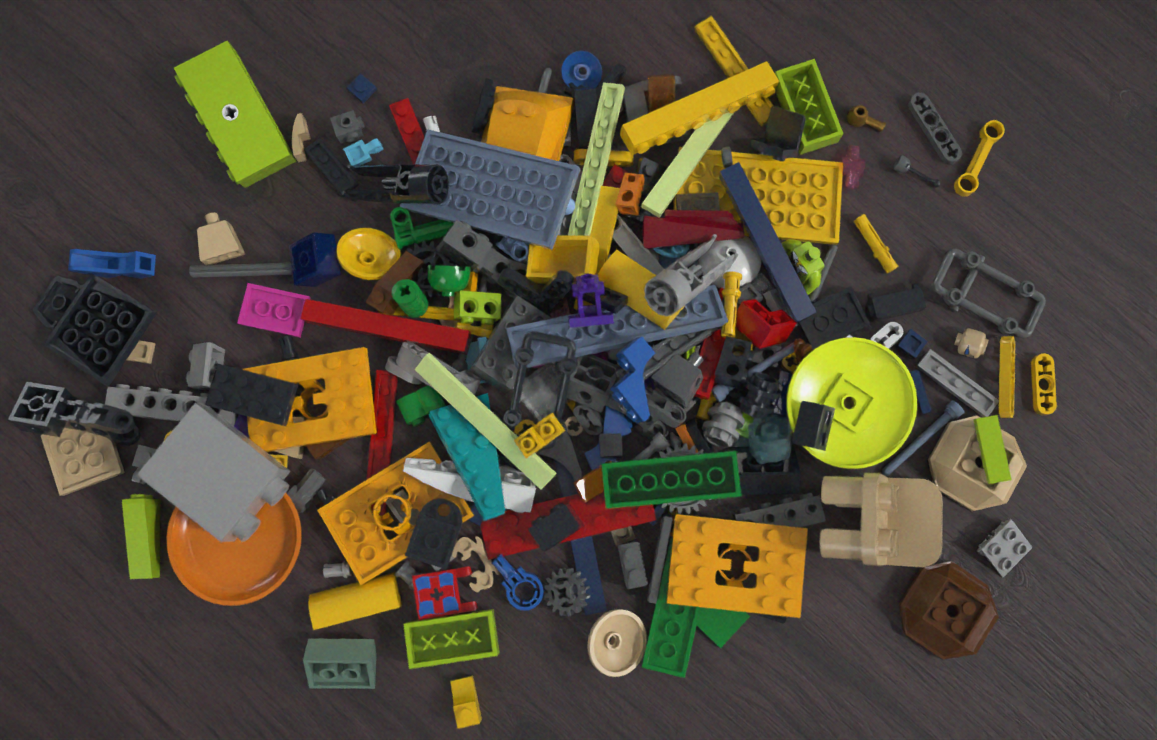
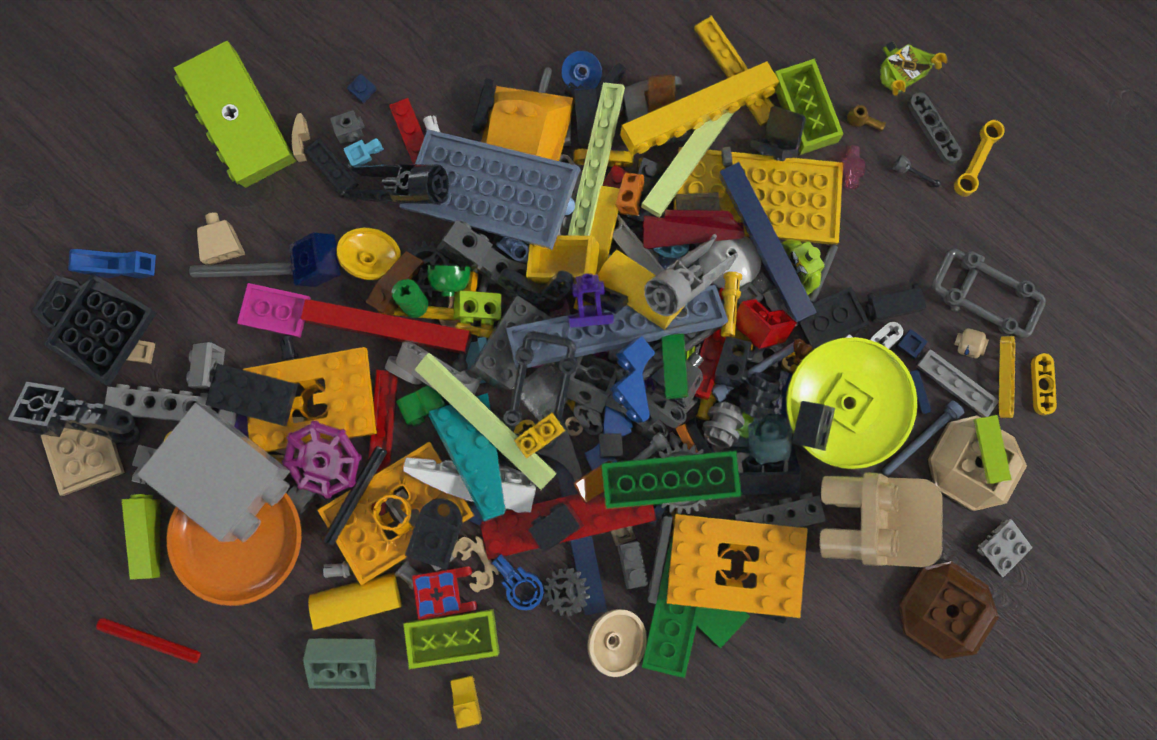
(148, 640): none -> red axle
(329, 451): none -> magenta plate
(354, 495): none -> black axle
(407, 234): green piece -> none
(675, 366): none -> green tile
(880, 251): yellow pin -> none
(907, 66): none -> torso

